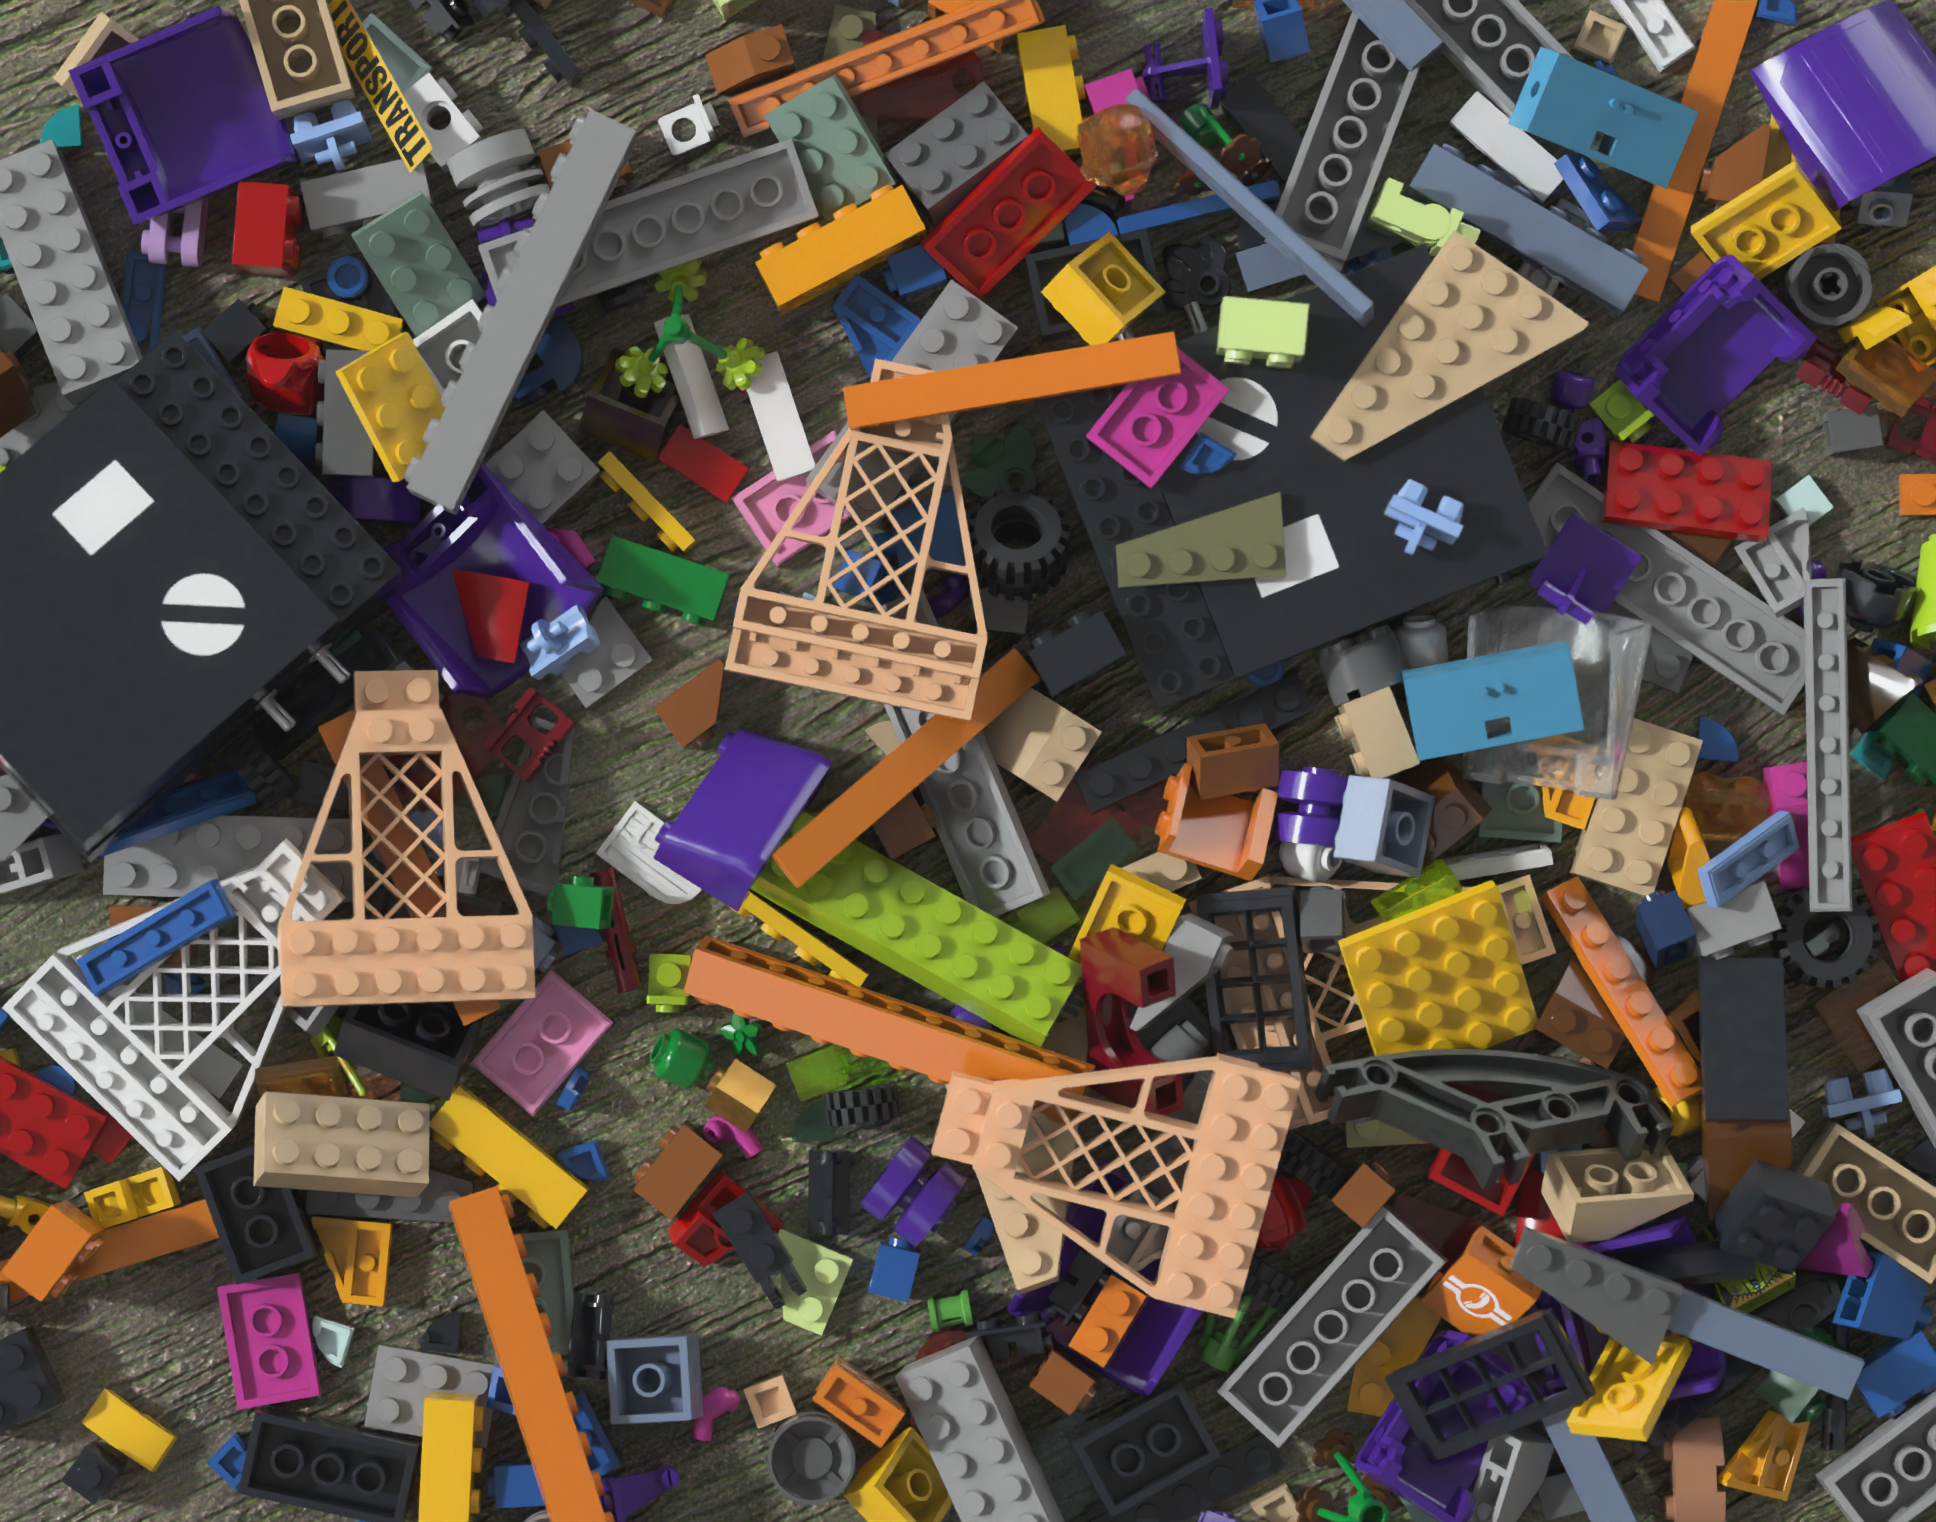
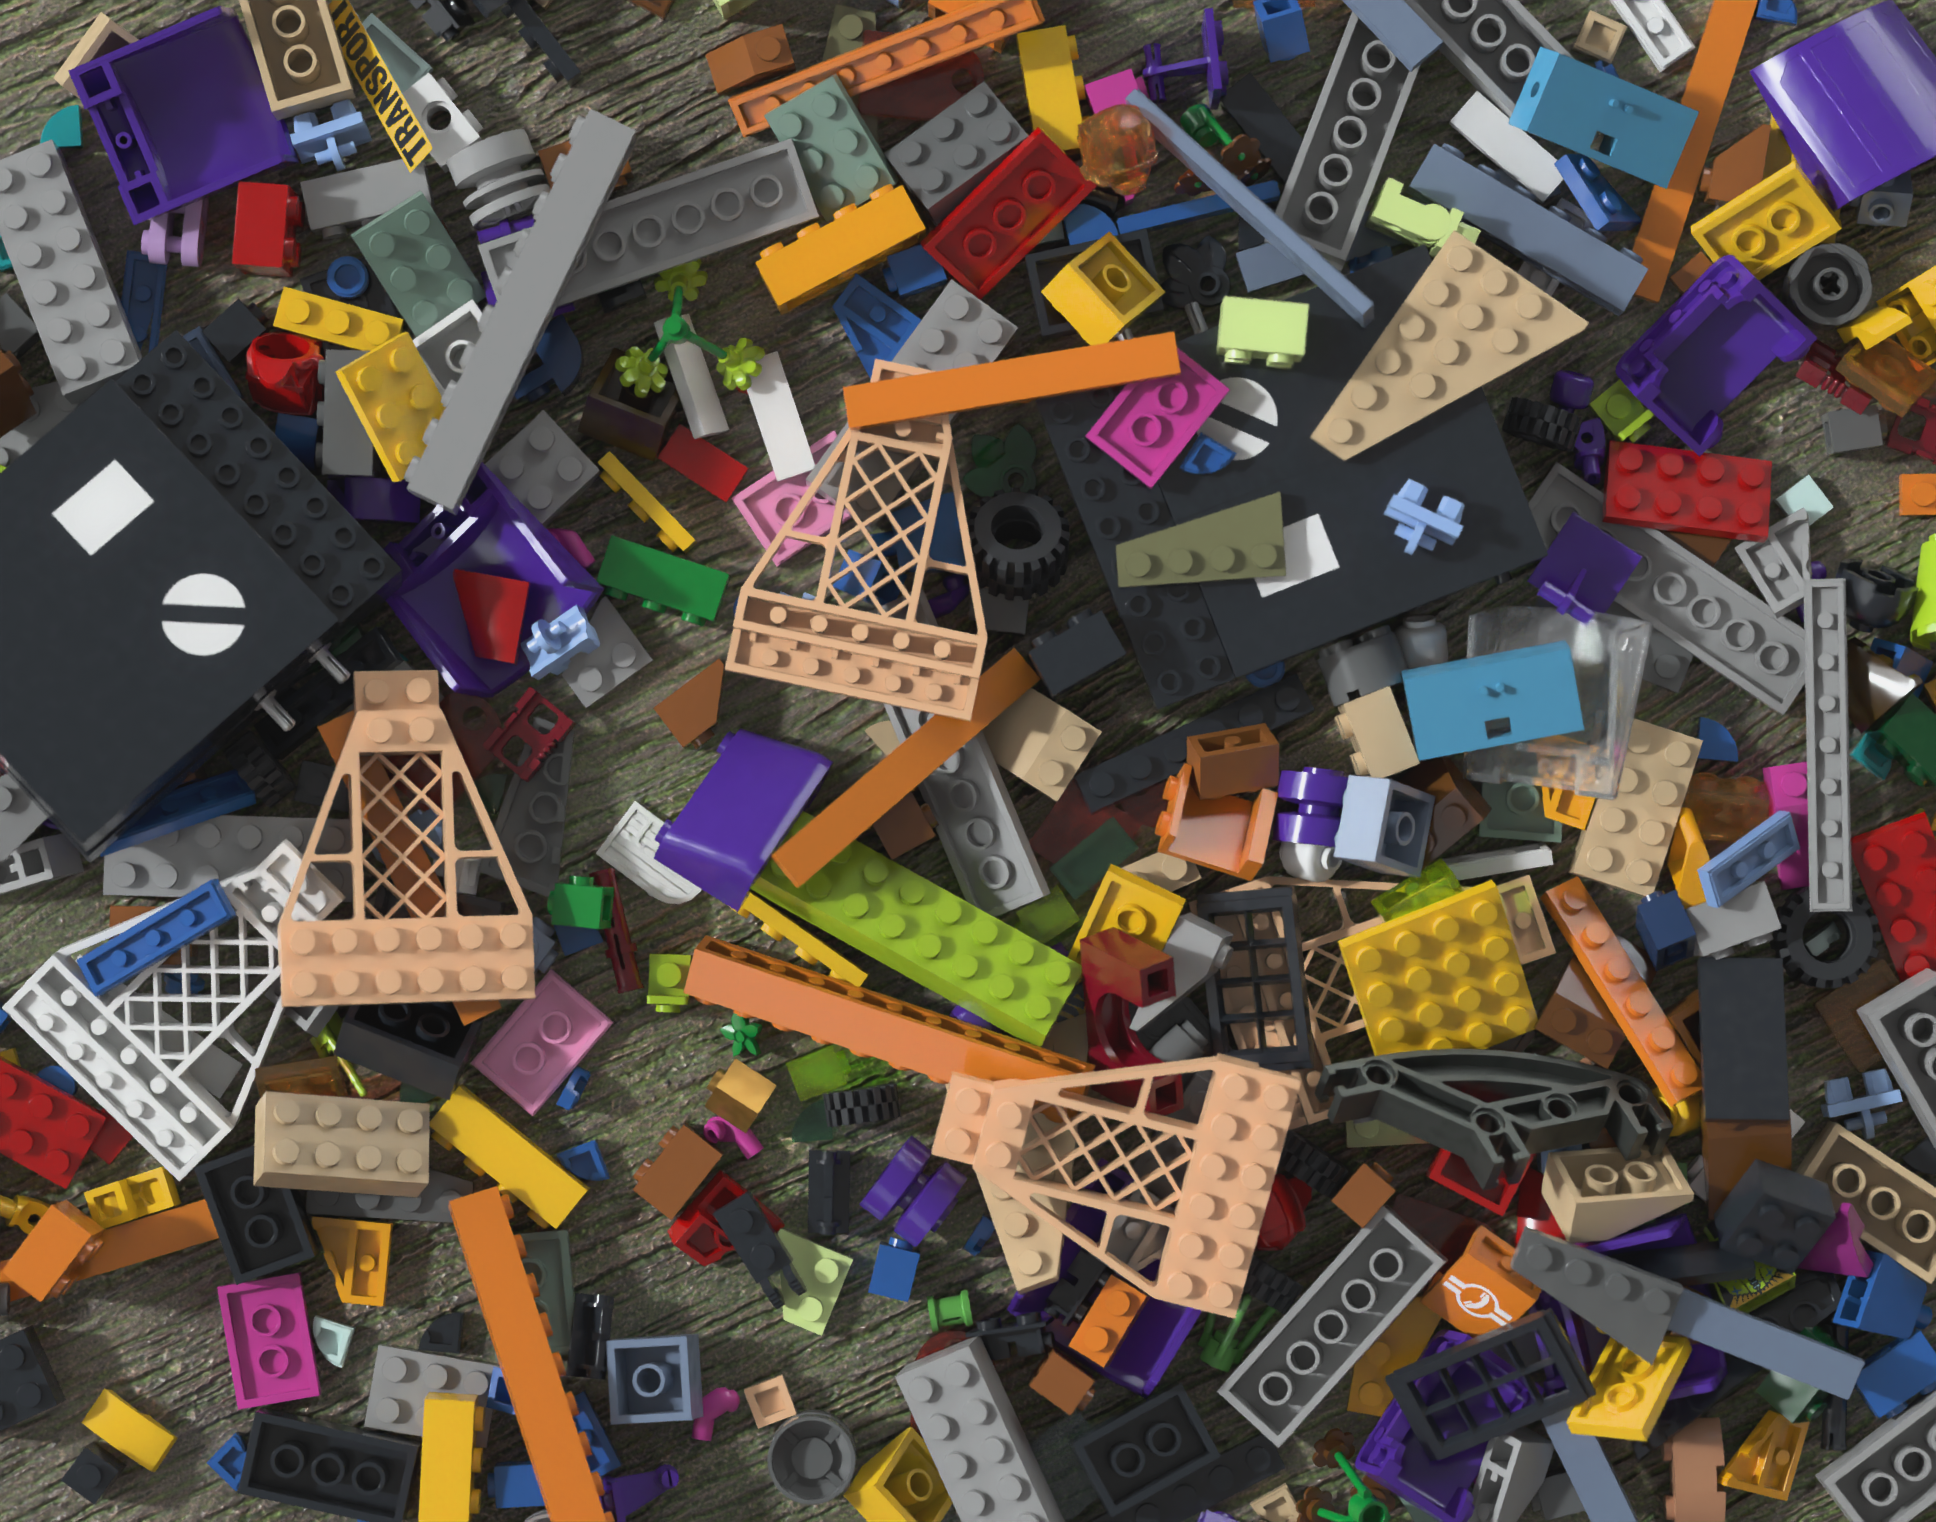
(681, 1059): green head -> none
(704, 120): white bracket -> none
(860, 1401): orange panel -> none
(1322, 919): dark grey brick -> none

